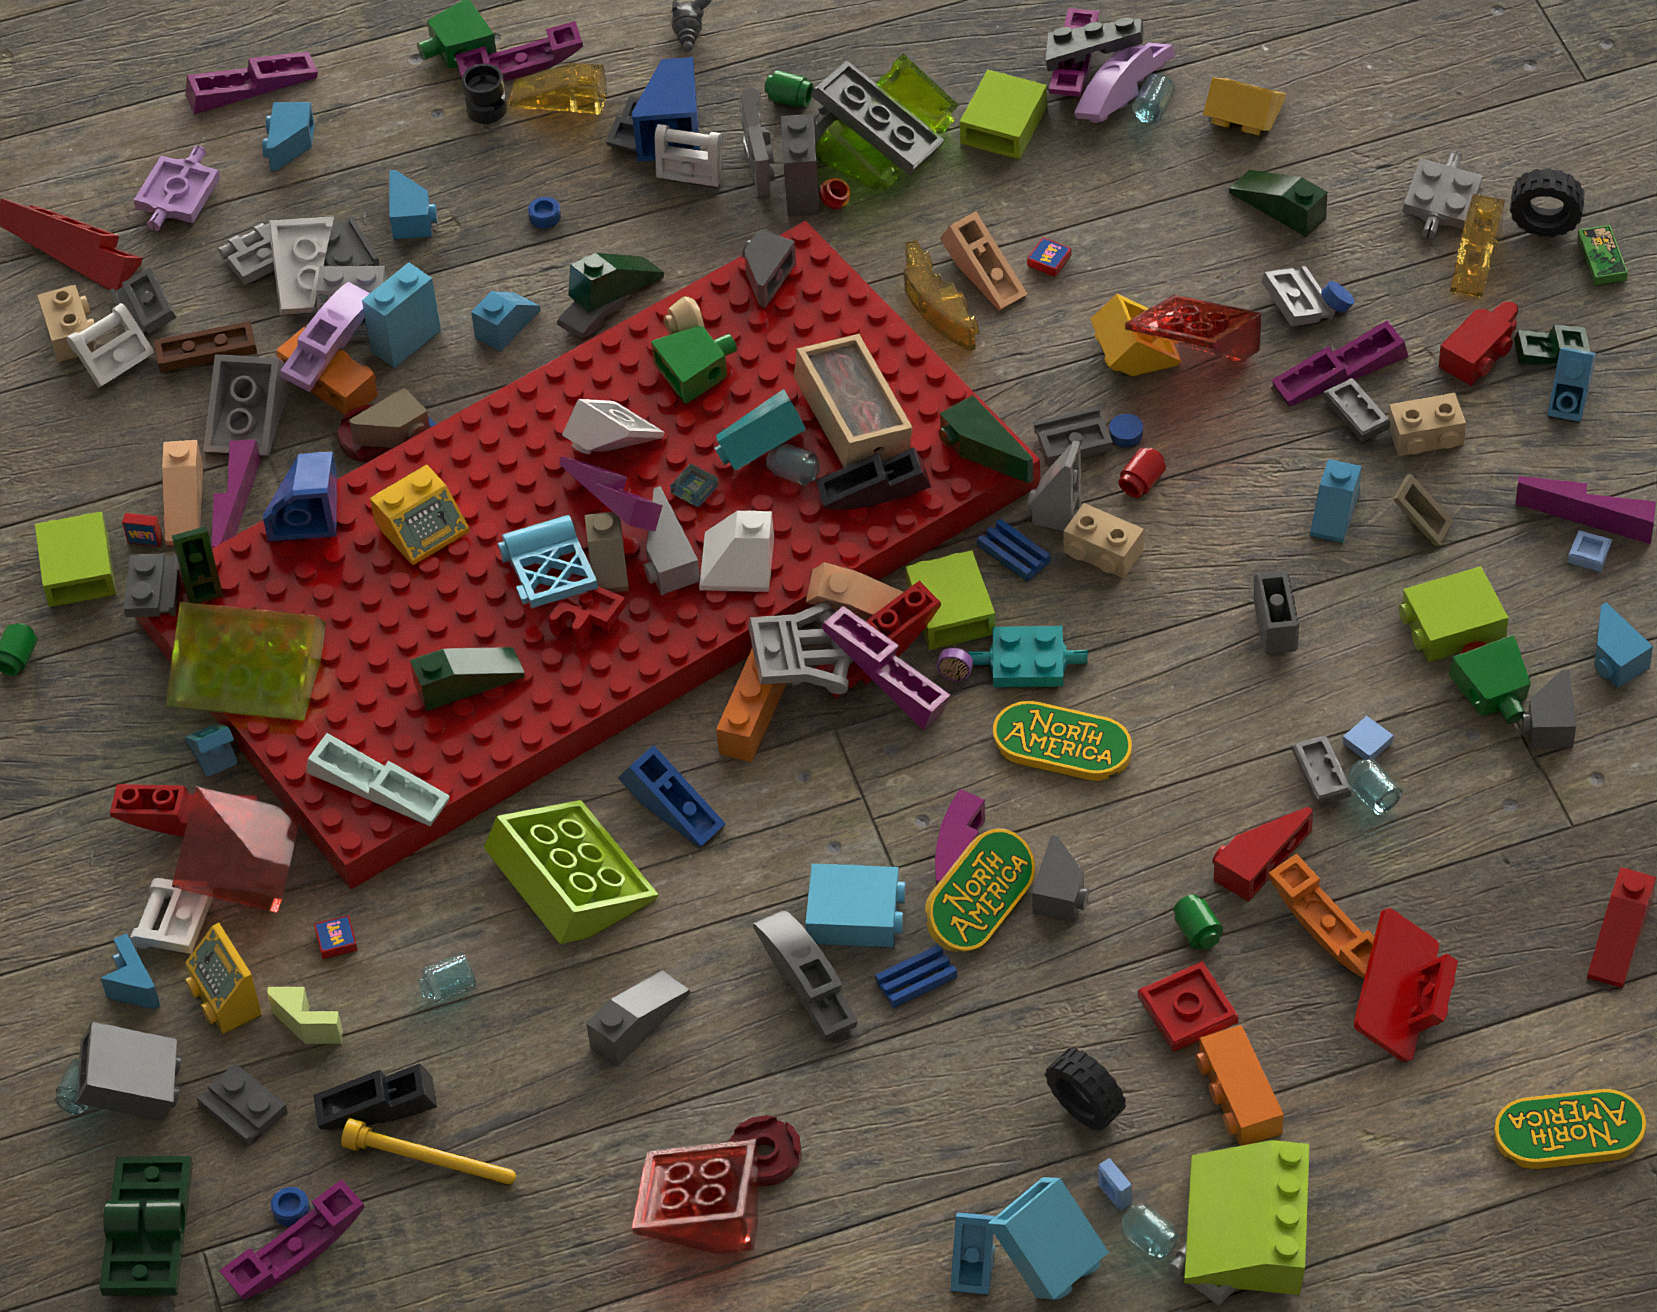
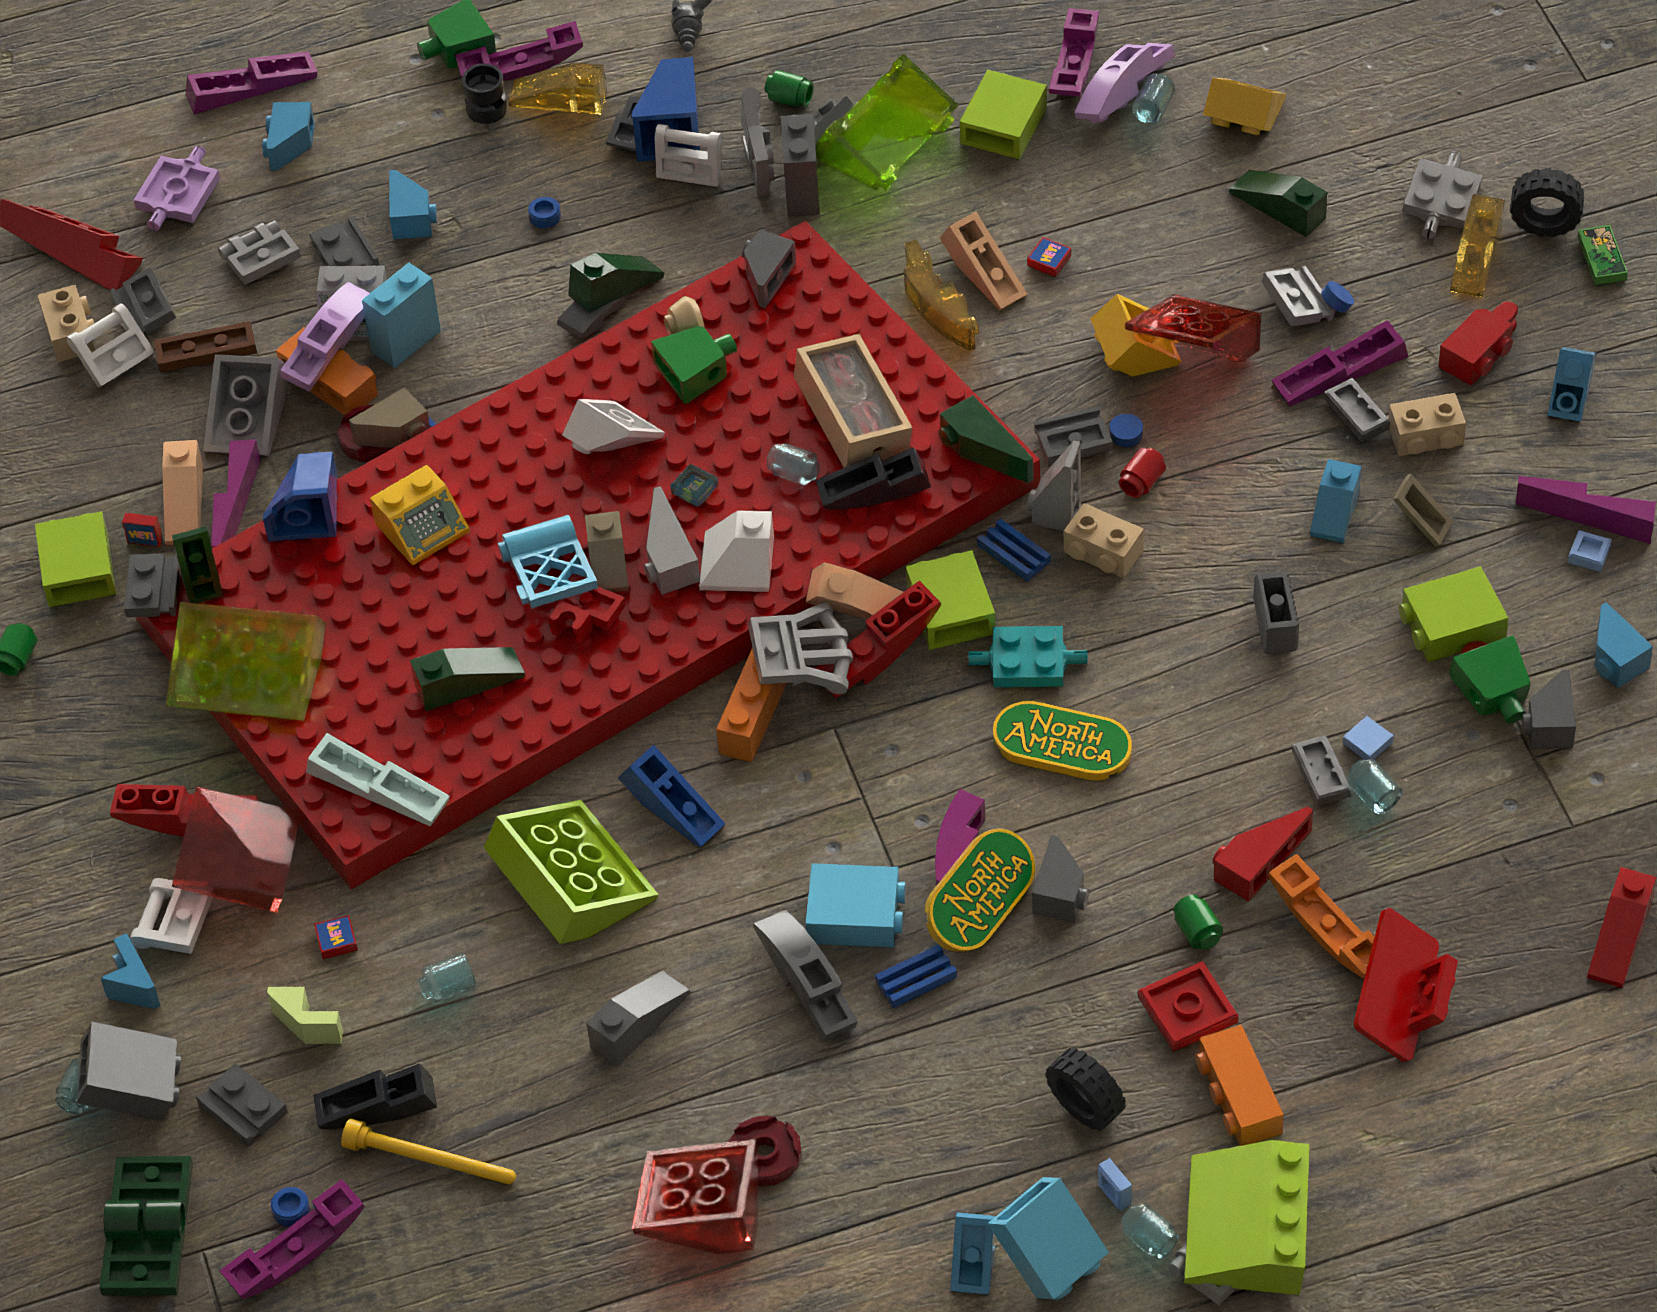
(212, 748): dark azure slope -> none
(222, 981): yellow slope -> none
(297, 255): white wing -> none
(502, 317): dark azure slope -> none
(609, 489): magenta slope -> none
(759, 431): teal slope -> none
(834, 193): red plate -> none
(876, 657): magenta slope -> none
(877, 117): dark grey tile -> none
(954, 664): tile -> none
(1081, 42): pearl dark grey wing -> none
(1545, 347): dark green slope -> none
(1570, 1128): tile -> none

